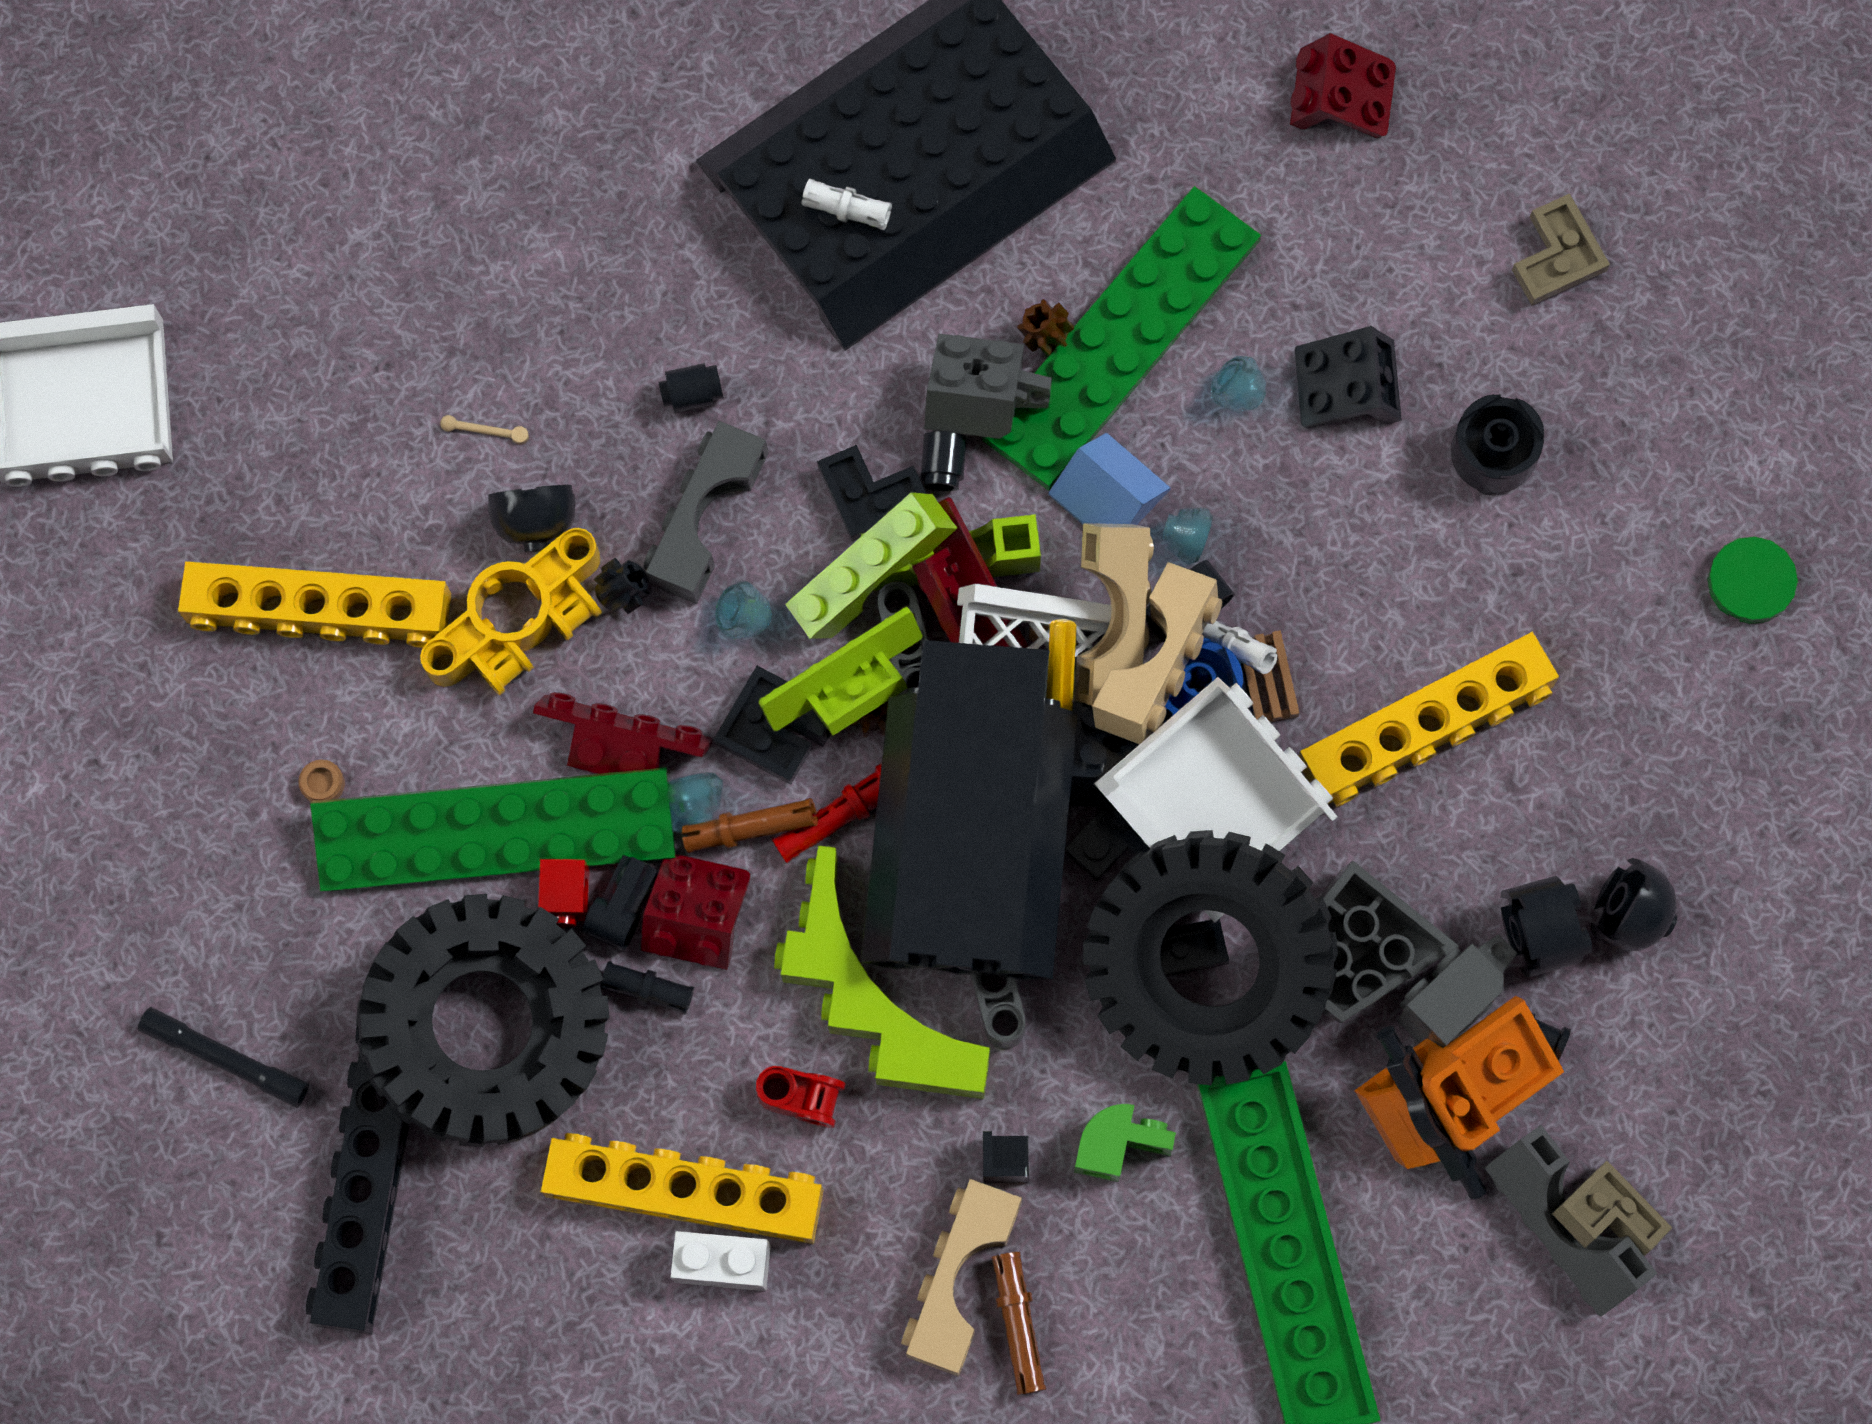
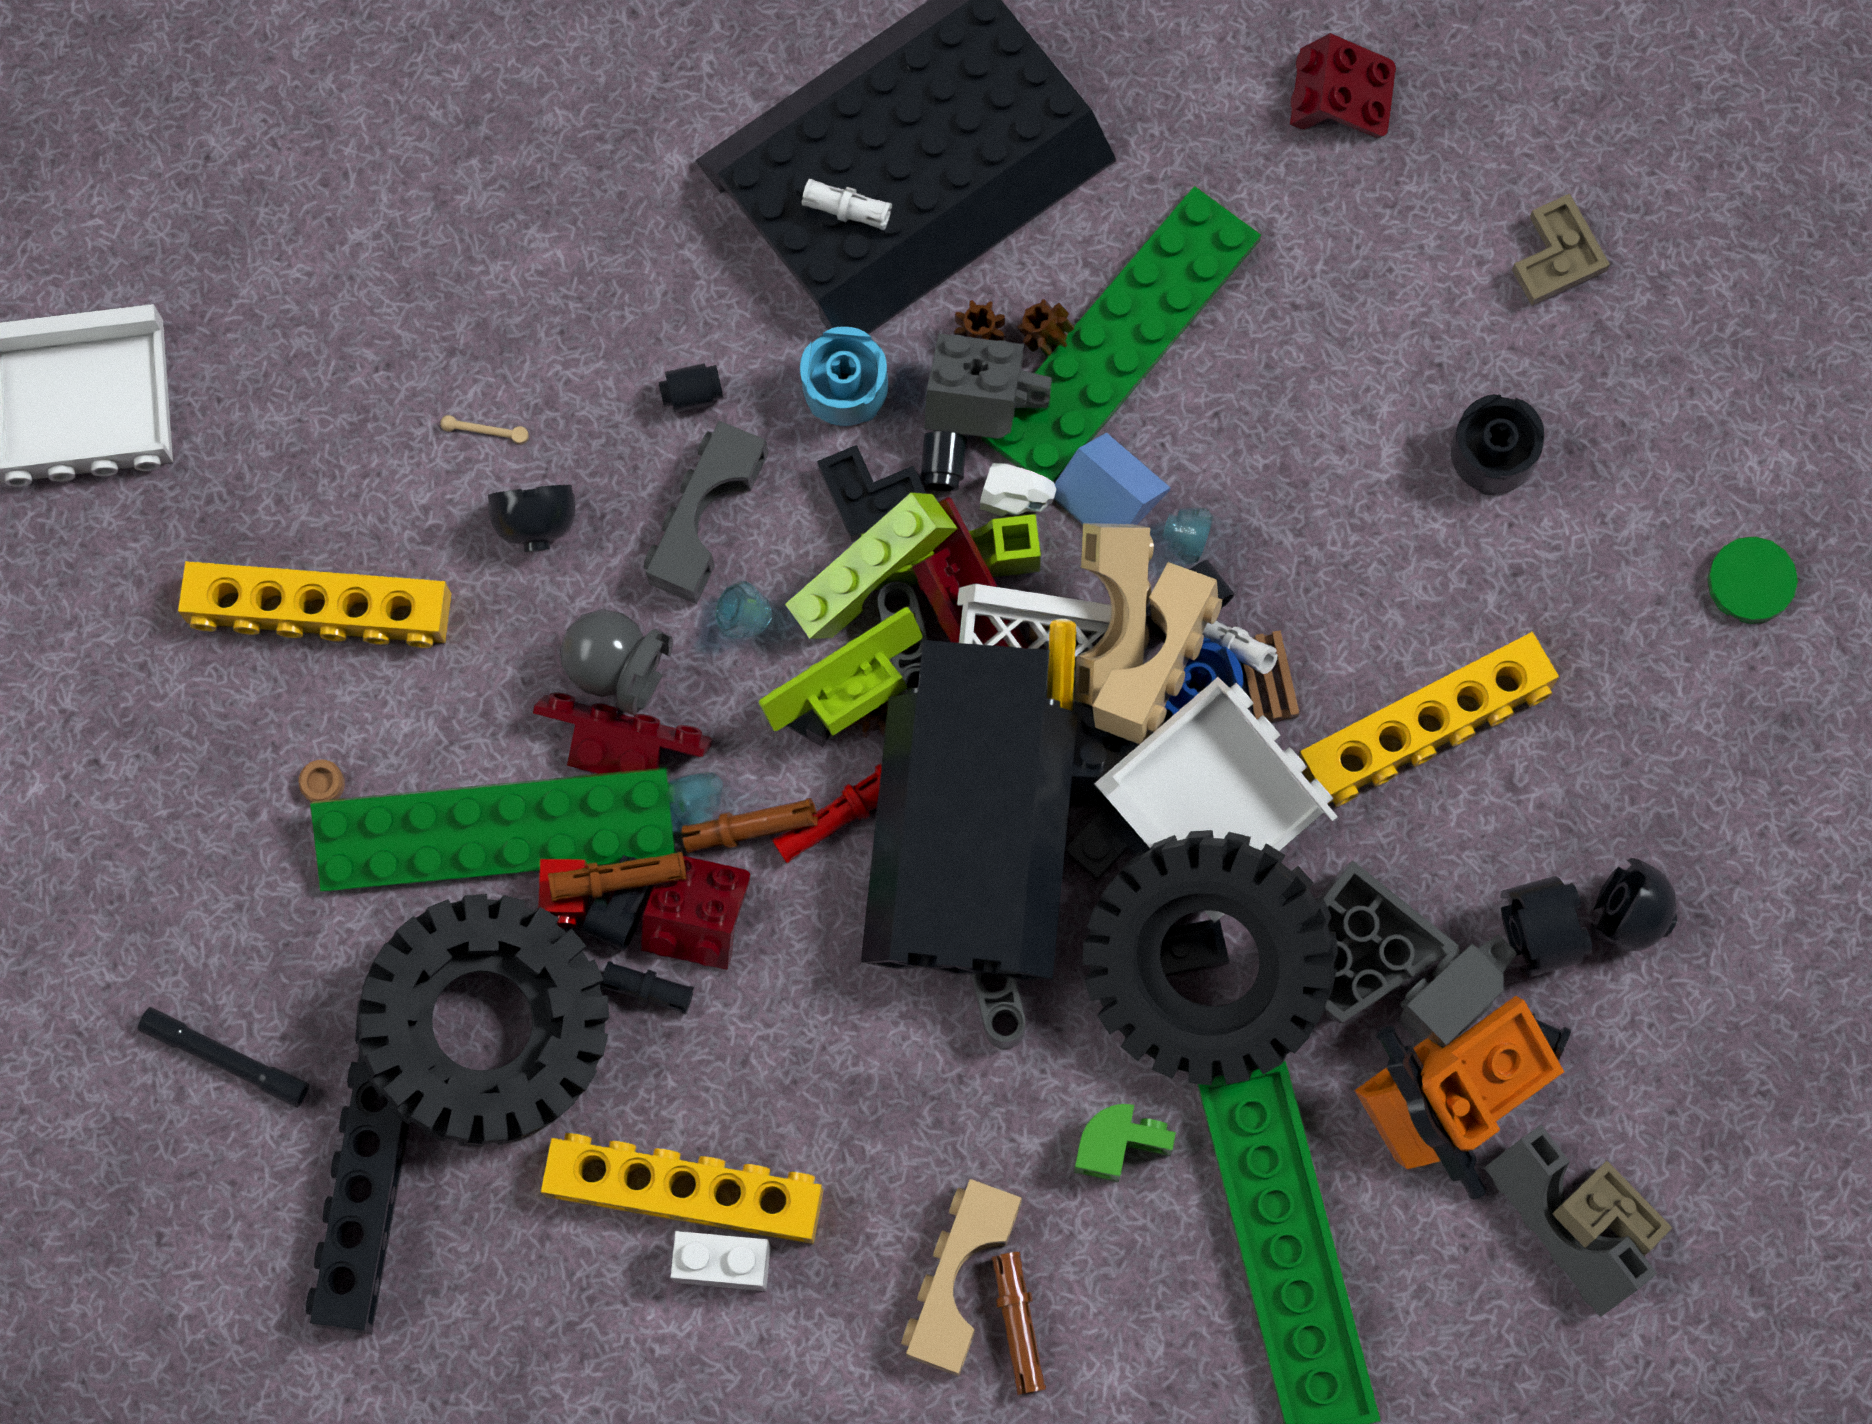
(499, 655): yellow piece -> none
(611, 656): none -> dark grey tile
(616, 876): none -> dark orange pin
(621, 586): black gear -> none
(753, 739): black plate -> none
(802, 1095): red piece -> none
(821, 370): none -> medium azure brick
(908, 1051): lime arch -> none
(974, 317): none -> reddish brown gear
(1005, 1159): black panel -> none
(1015, 491): none -> white rock
(1239, 385): clear light blue cone -> none
(1348, 378): black bracket -> none

